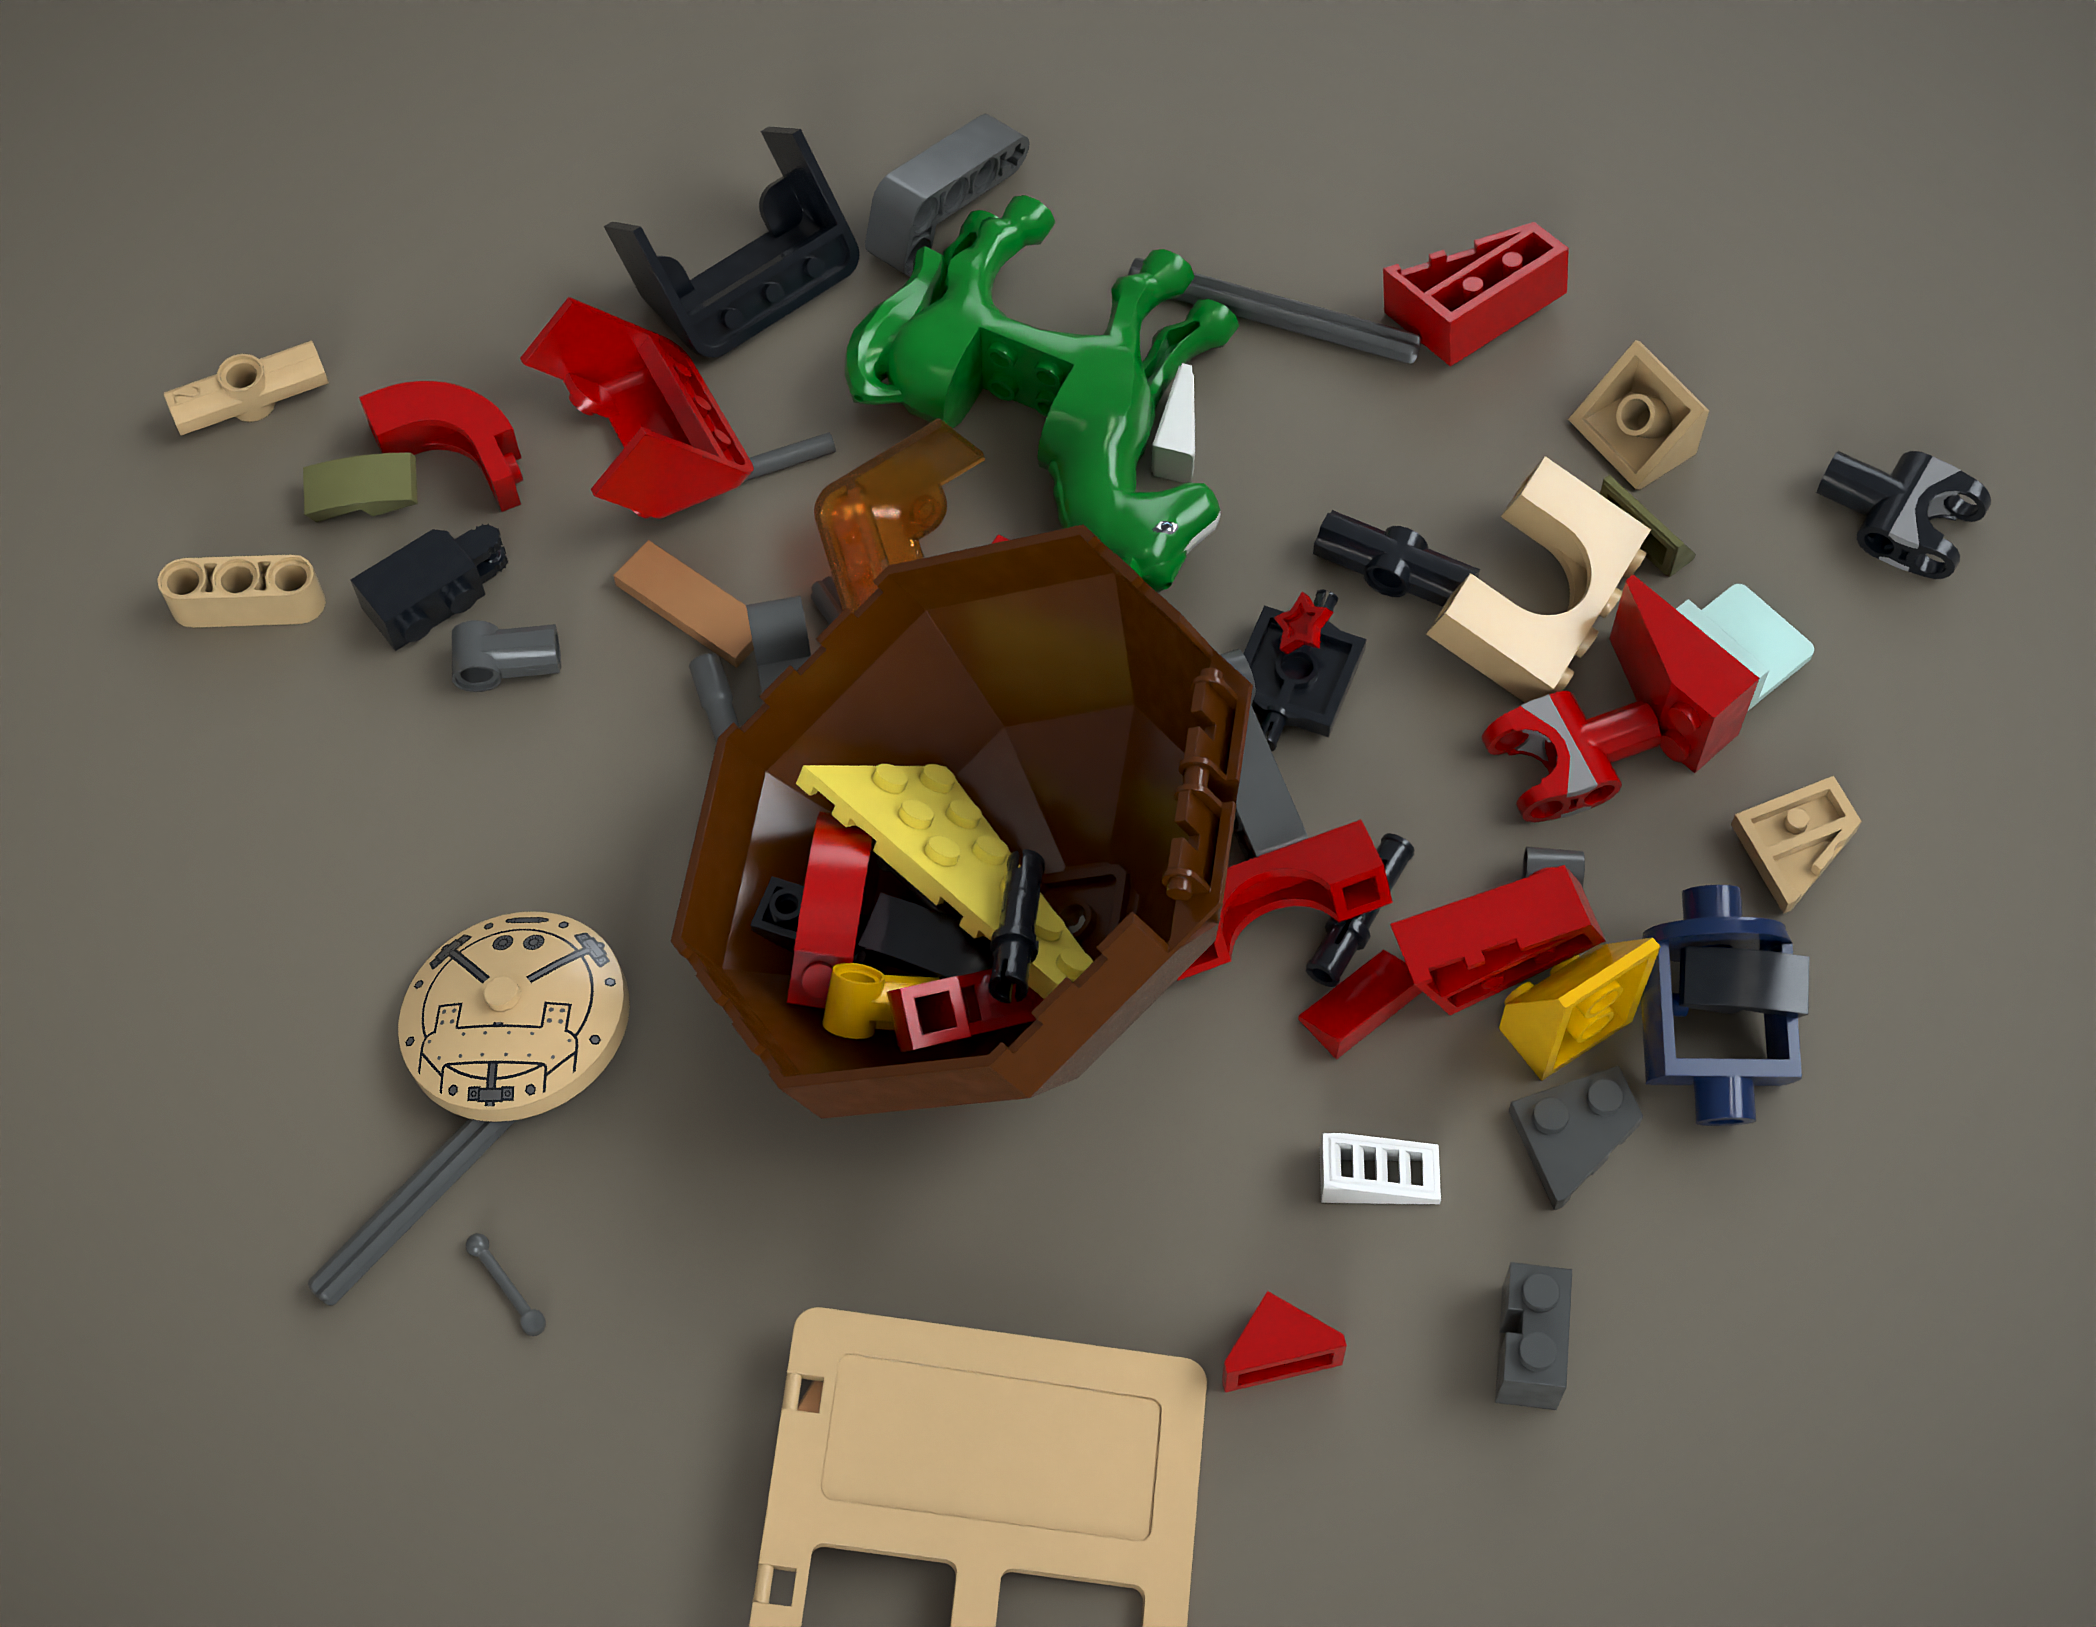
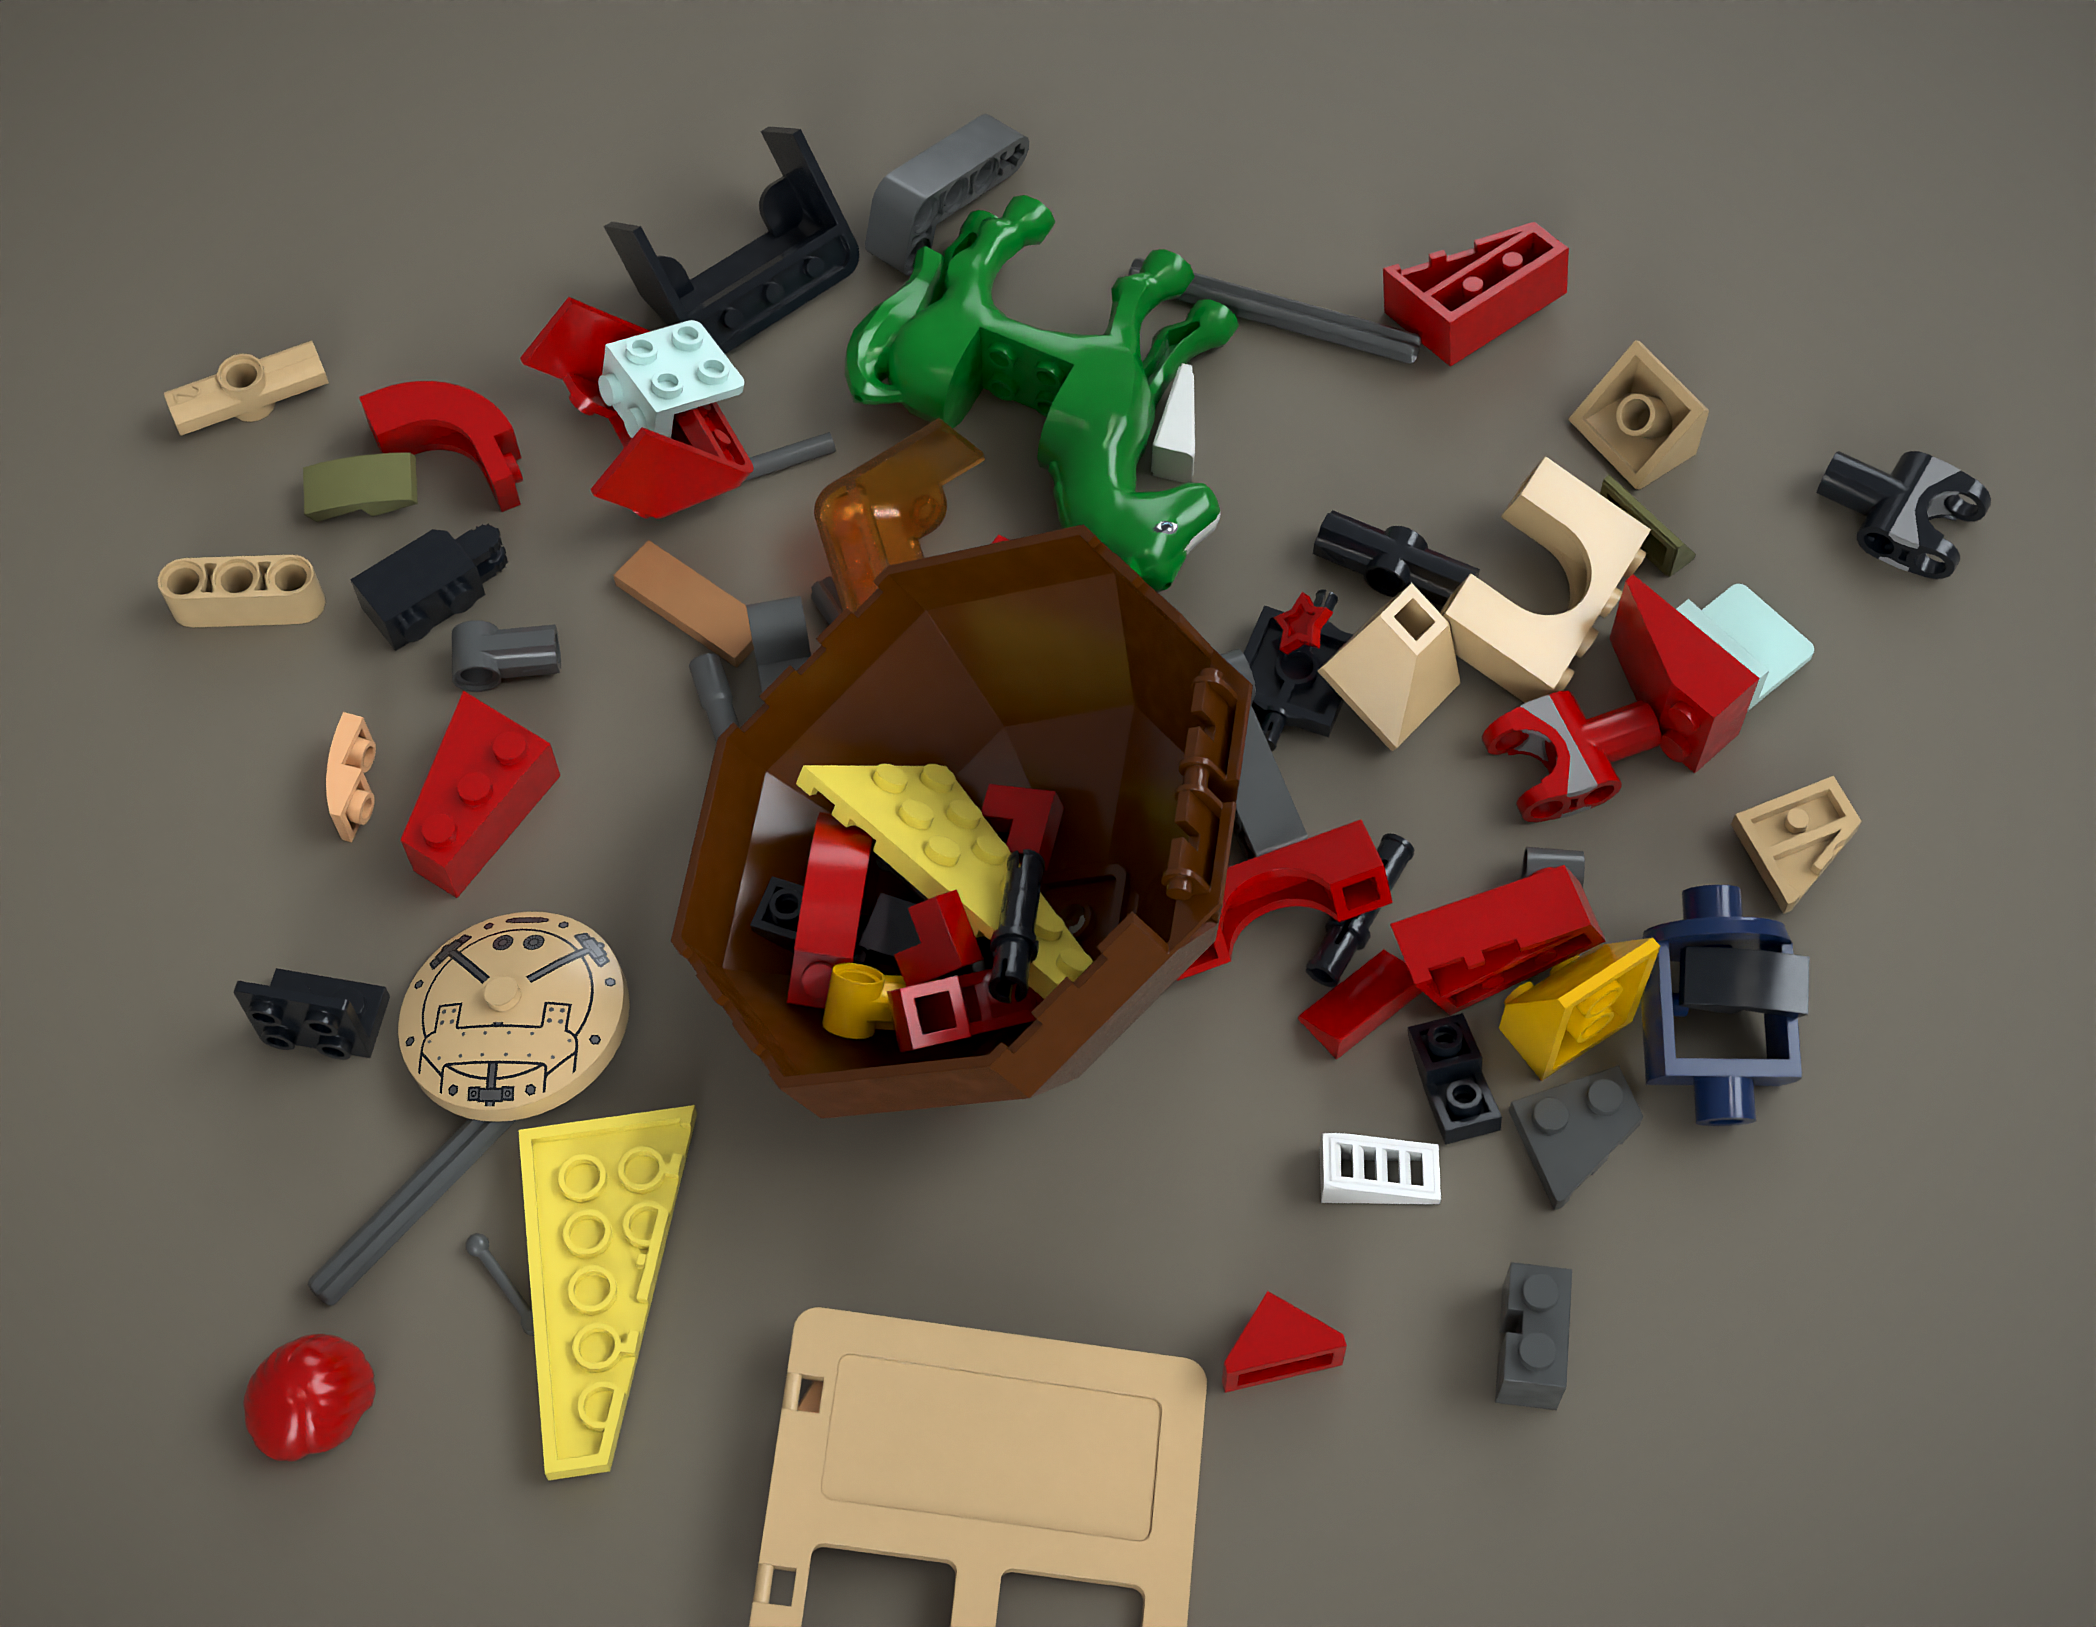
(308, 1396): none -> red piece
(315, 1012): none -> black bracket
(346, 786): none -> light nougat slope
(475, 794): none -> red wedge
(595, 1243): none -> light yellow wing
(664, 375): none -> light aqua bracket
(944, 937): none -> red piece
(1027, 815): none -> red piece
(1396, 667): none -> tan slope
(1454, 1078): none -> black slope

